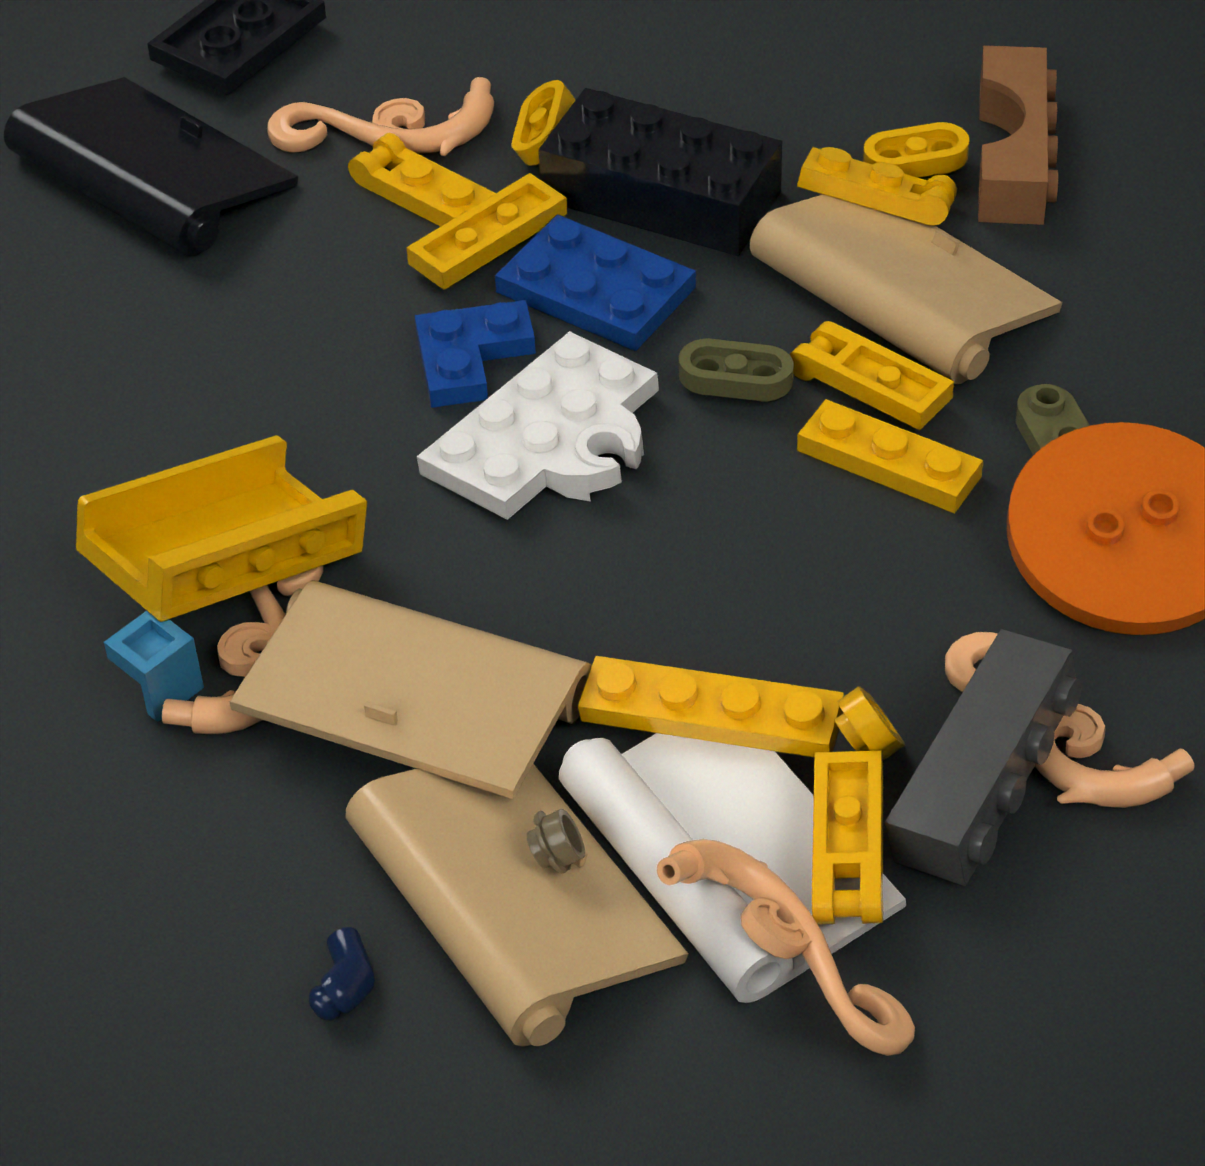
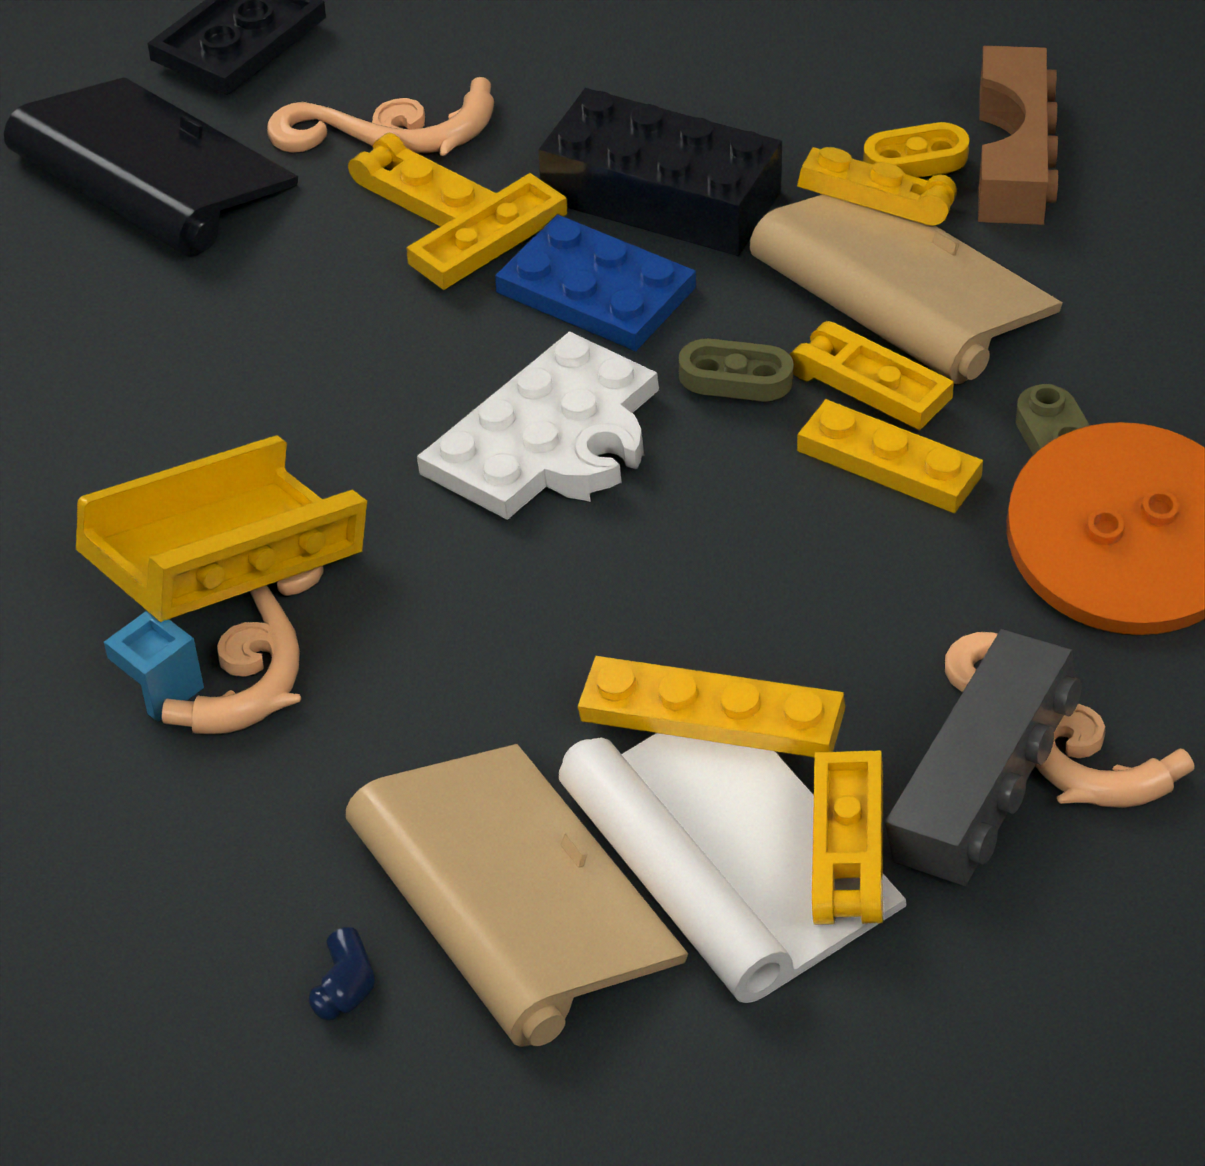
(411, 687): tan door -> none
(460, 339): blue plate -> none
(538, 118): yellow plate -> none
(555, 841): dark tan plate -> none
(786, 929): light nougat plant -> none
(867, 725): yellow plate -> none

